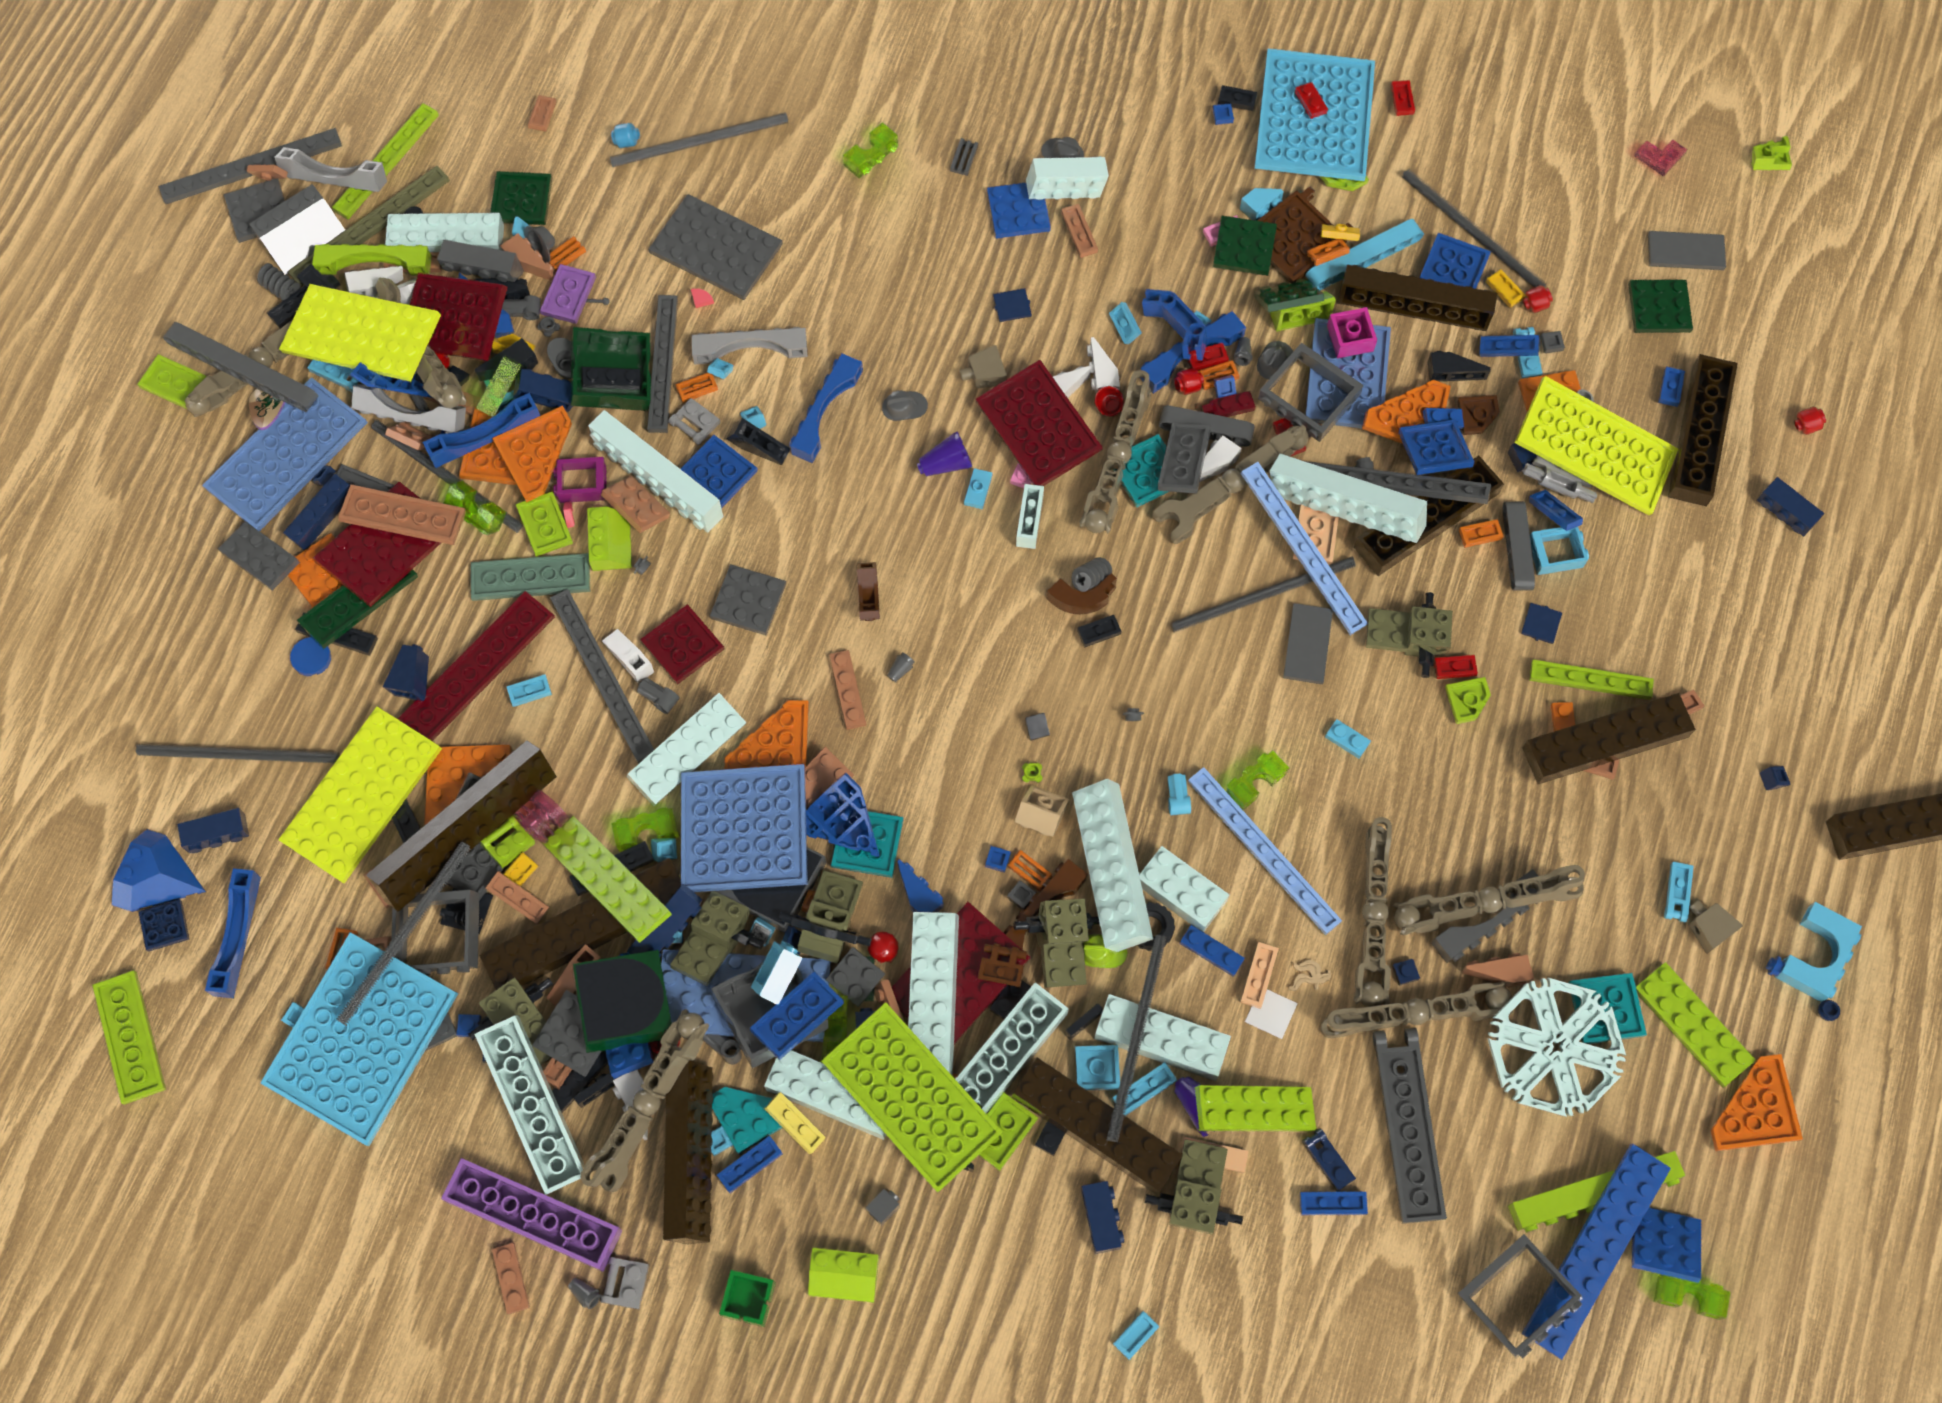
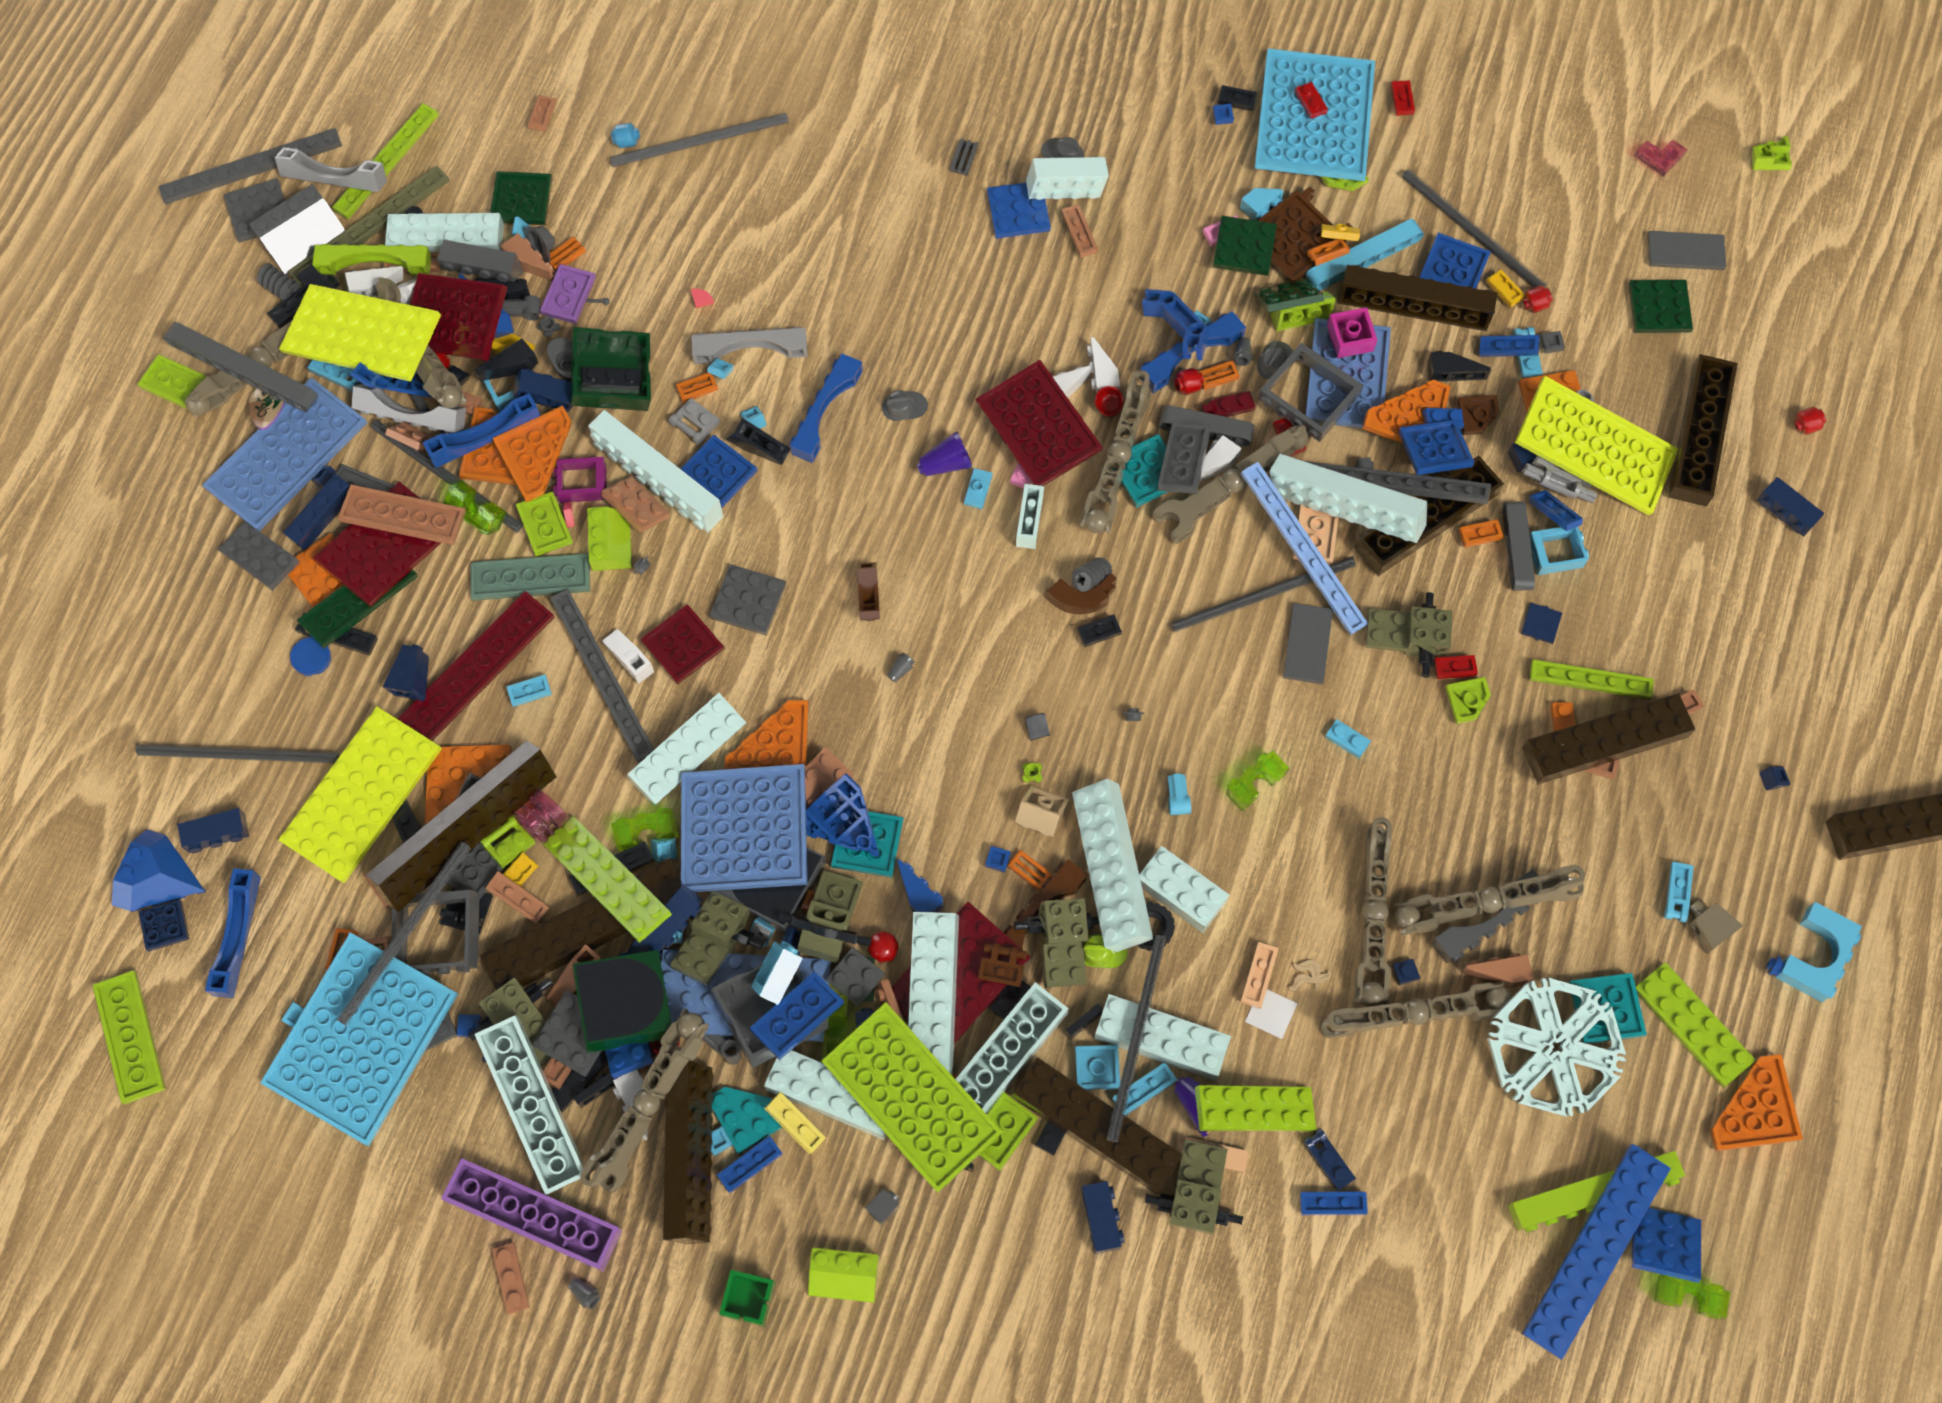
(267, 172): nougat plate -> none
(499, 386): clear neon green arch -> none
(632, 1283): light grey plate -> none
(661, 698): dark grey piece -> none
(663, 364): dark grey plate -> none
(715, 246): dark grey plate -> none
(847, 689): nougat plate -> none
(861, 161): clear neon green arch -> none
(985, 368): dark tan torso -> none
(1012, 305): dark blue piece -> none
(1021, 895): dark grey plate -> none
(1125, 323): medium azure plate -> none
(1136, 1335): medium azure tile -> none
(1212, 950): blue plate -> none
(1213, 356): red plate -> none
(1225, 386): blue plate -> none
(1265, 851): light blue plate -> none
(1410, 1129): dark grey hinge -> none
(1494, 1269): dark grey window -> none
(1671, 386): blue plate -> none
(1829, 1010): dark blue plate -> none

